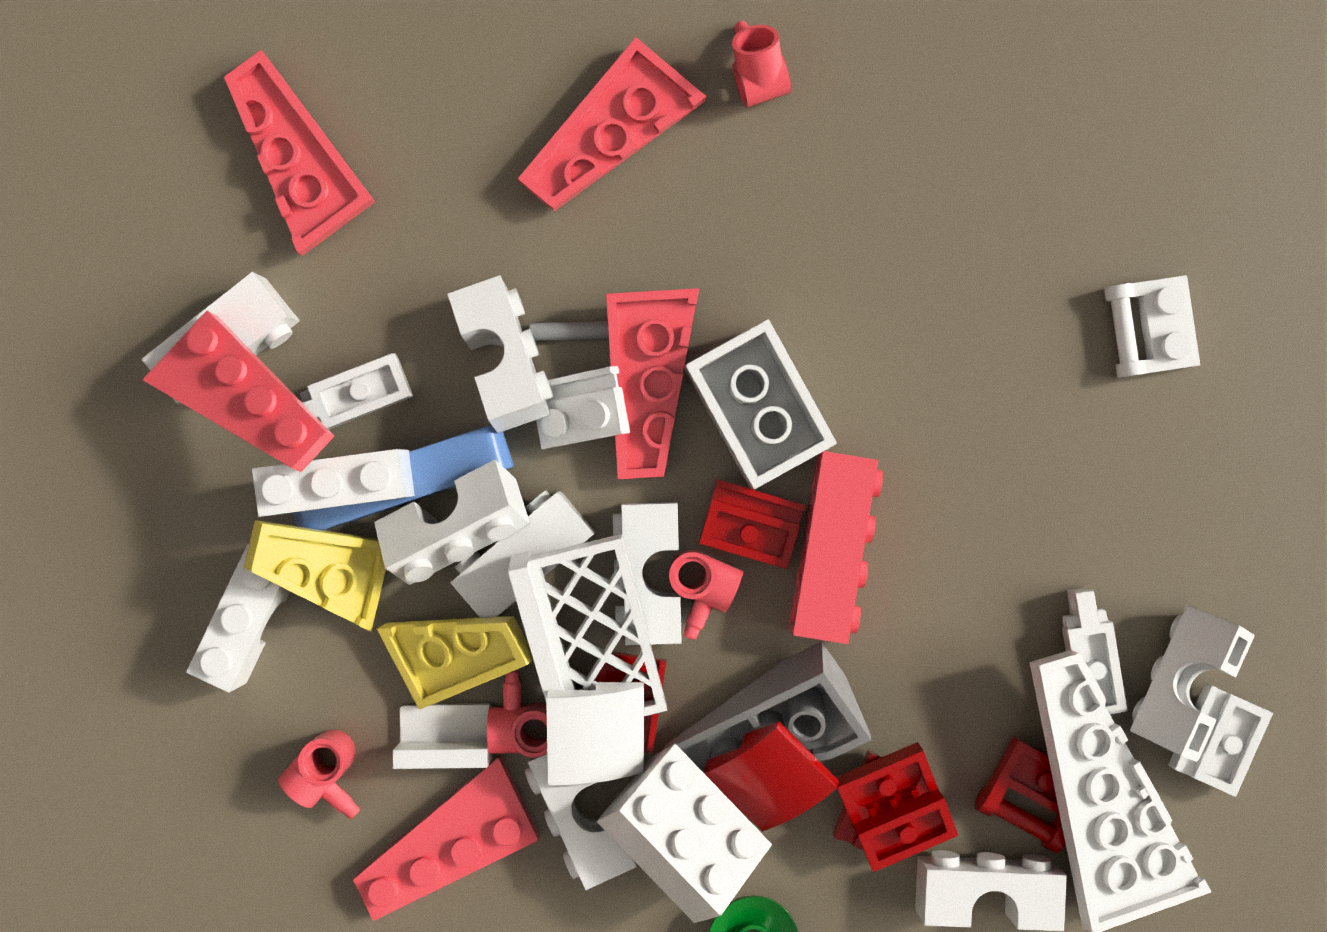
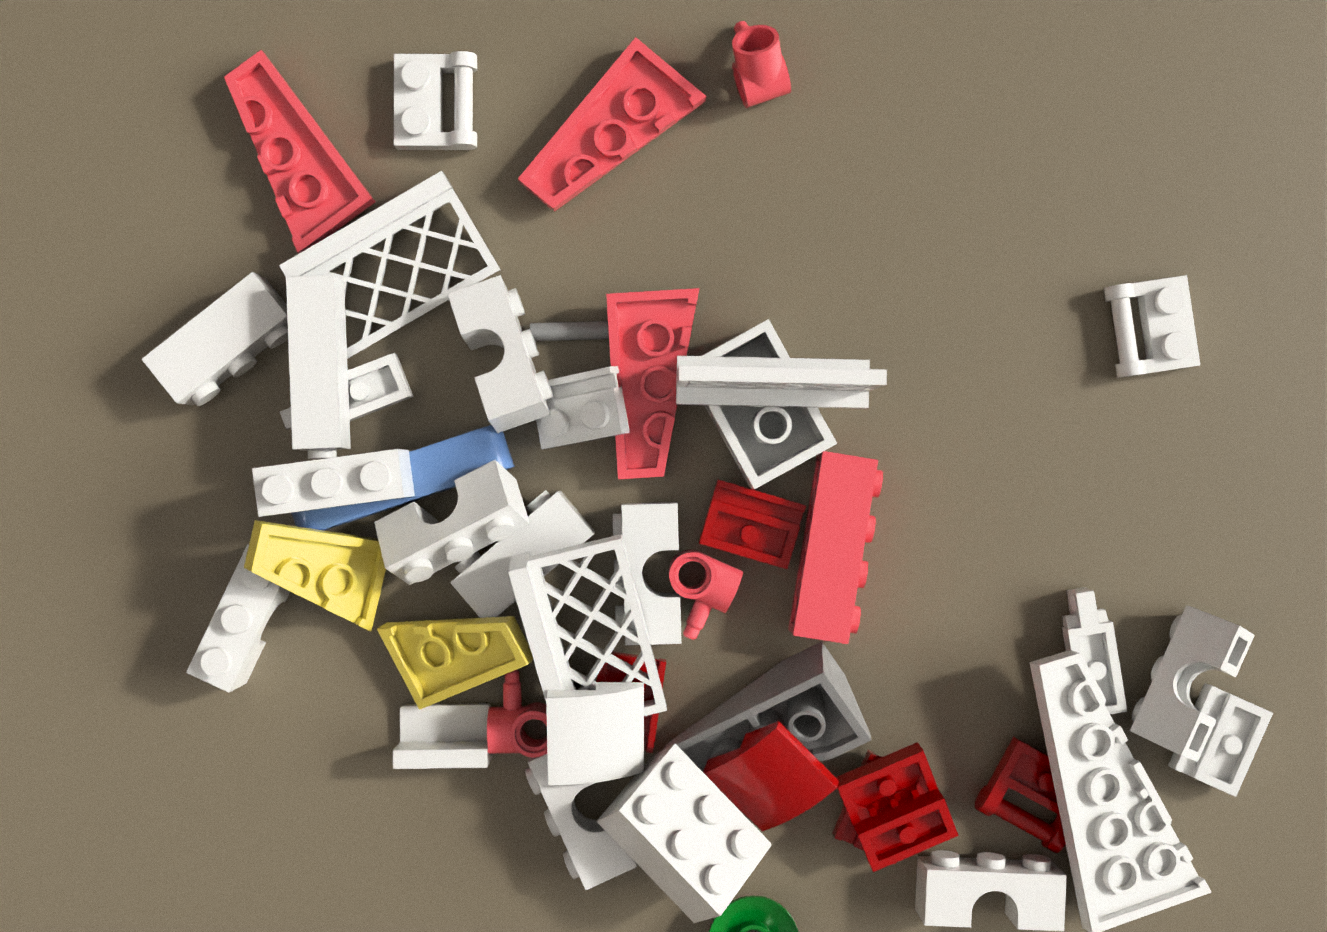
(237, 391): coral wing -> none
(309, 780): coral piece -> none
(318, 365): none -> white brick
(380, 226): none -> white fence
(420, 101): none -> white plate
(459, 837): coral wing -> none
(776, 382): none -> white fence

